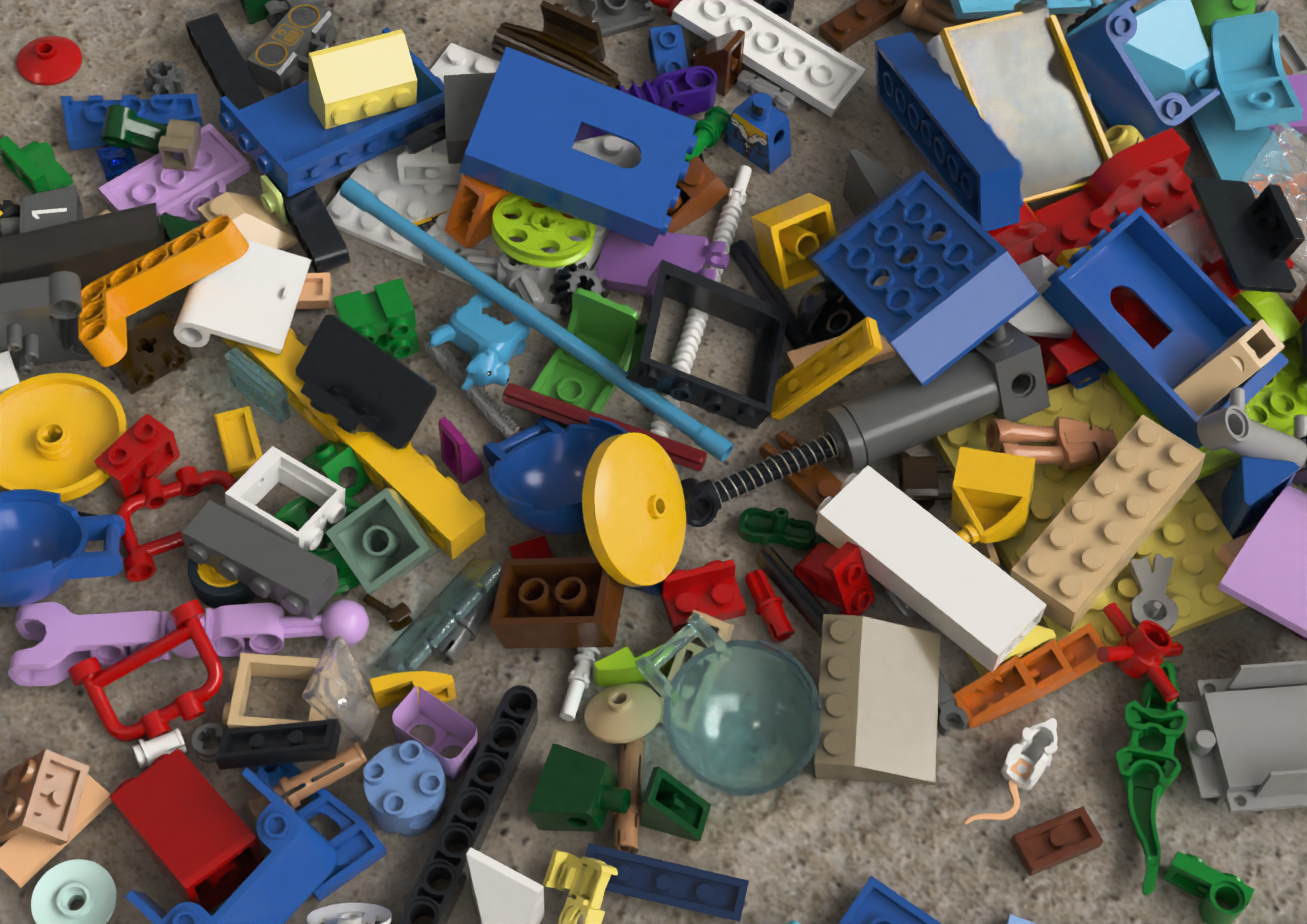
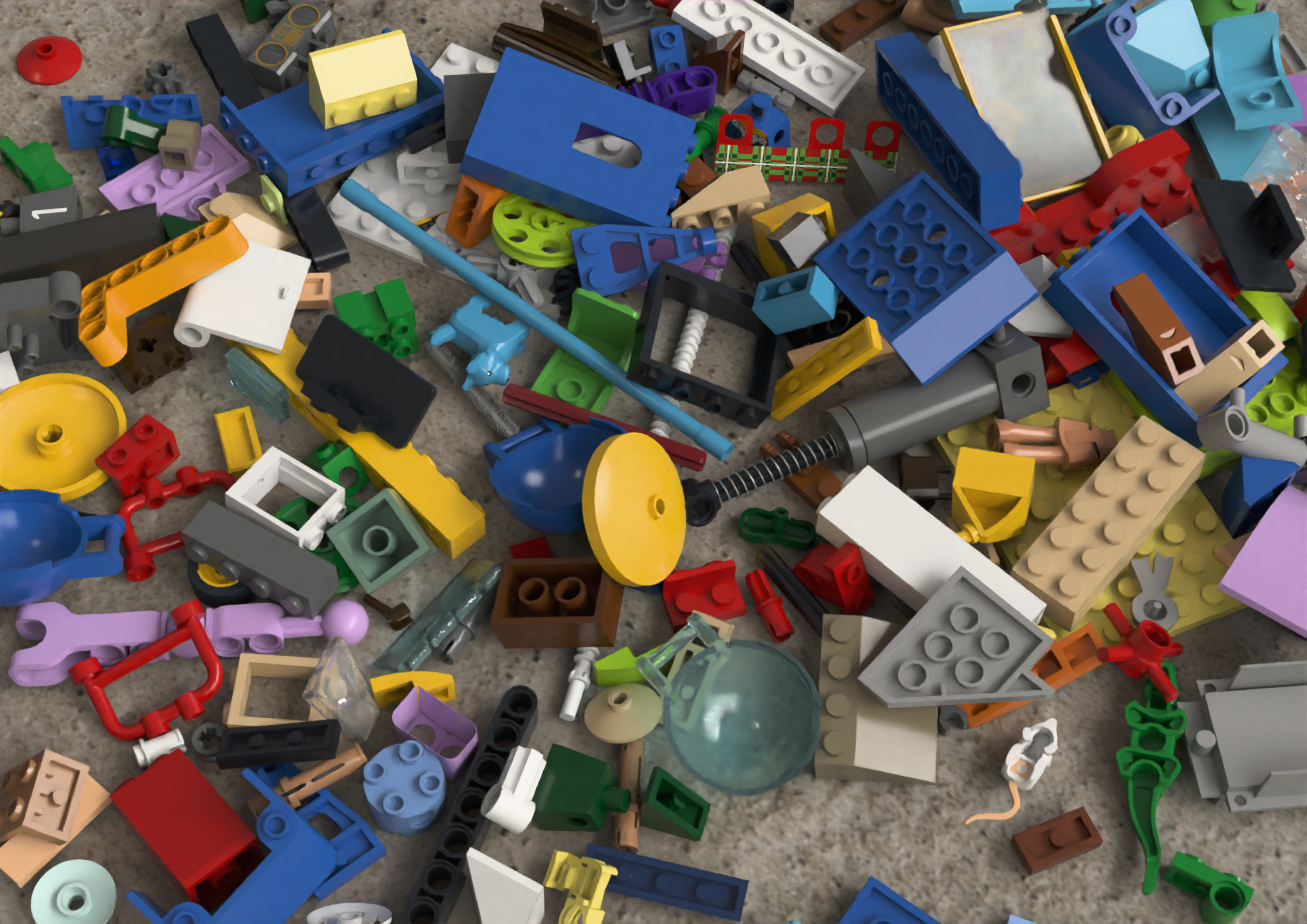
(457, 453): magenta slope -> none
(510, 799): none -> white piece
(595, 262): none -> blue plate
(621, 60): none -> bracket
(725, 201): none -> tan slope
(796, 300): none -> dark azure brick
(798, 239): none -> brick
(813, 164): none -> piece
(961, 651): none -> light grey wing
(1157, 330): none -> dark orange slope

